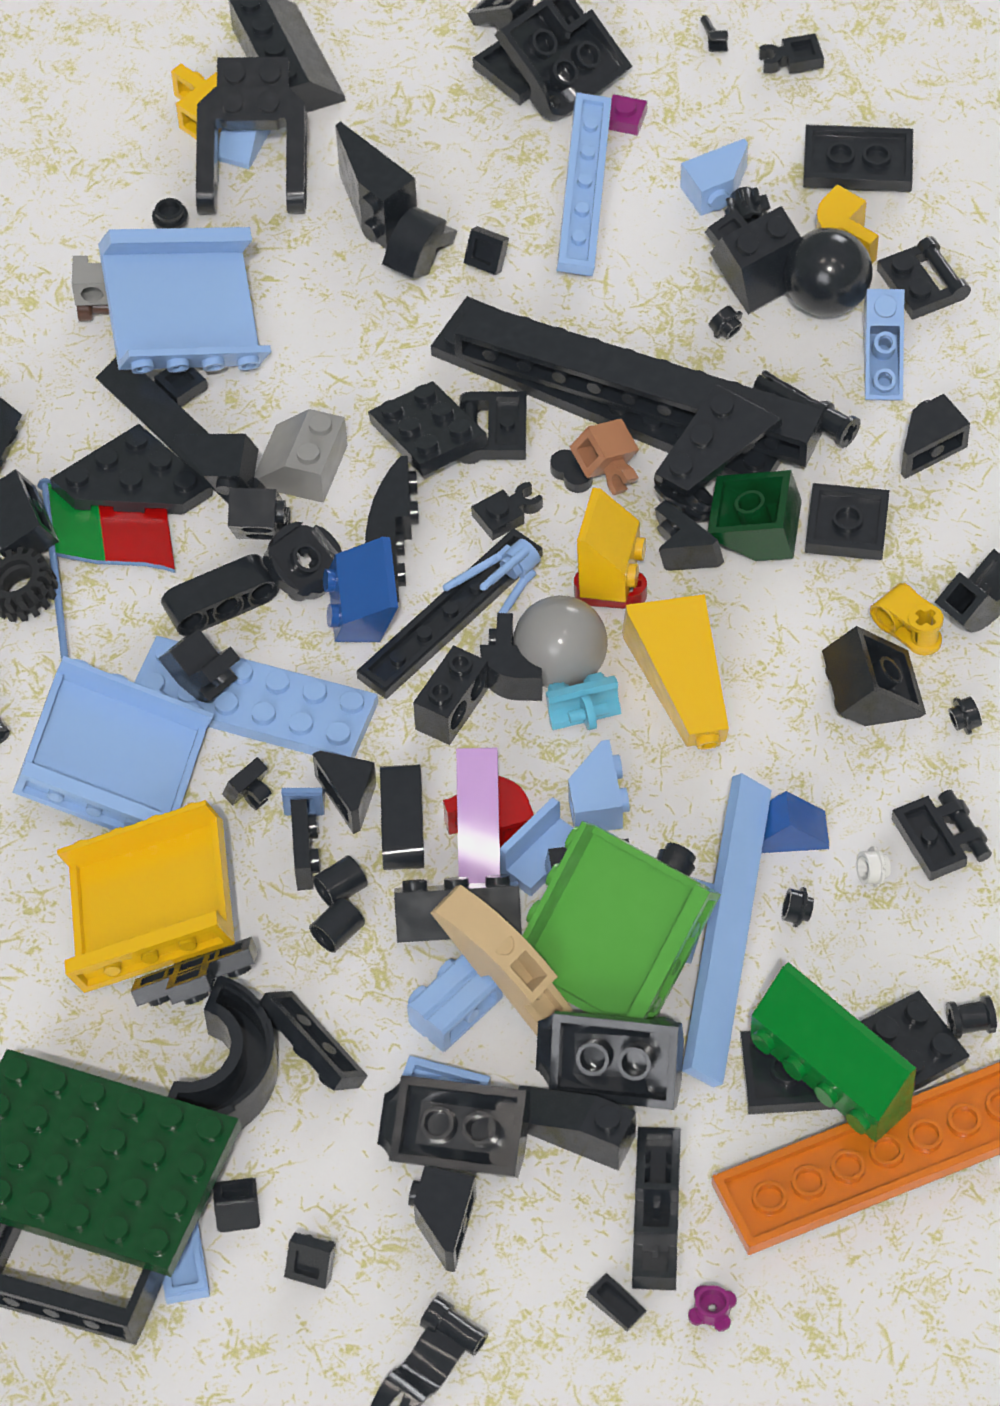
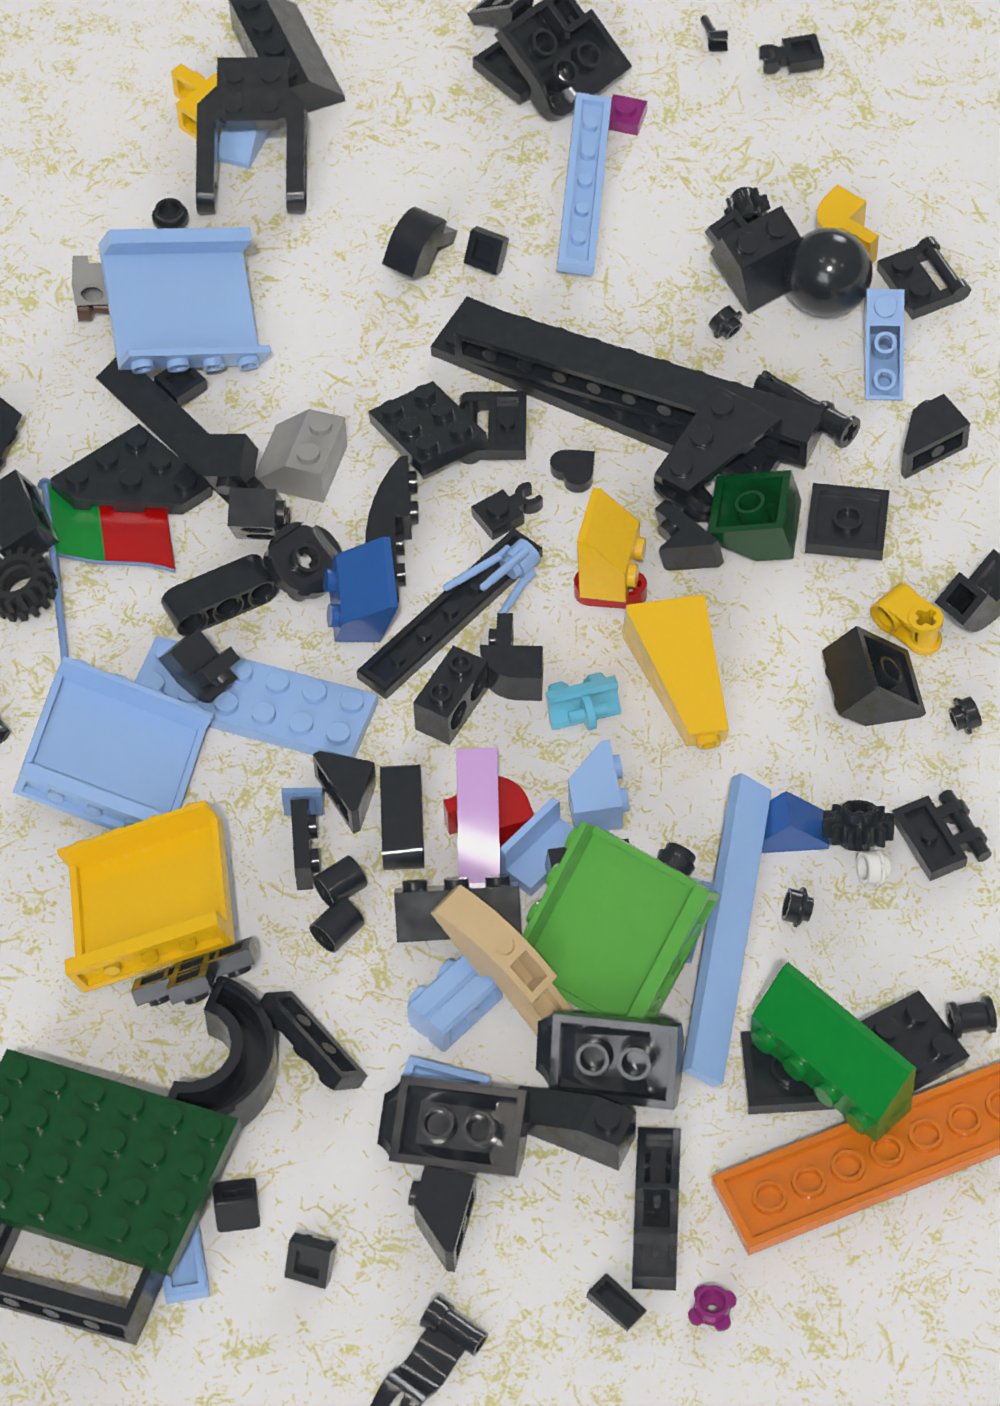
(249, 785): black tile -> none
(375, 185): black slope -> none
(562, 639): light grey piece -> none
(606, 451): nougat brick -> none
(714, 176): light blue slope -> none
(858, 157): black plate -> none
(858, 825): none -> black gear

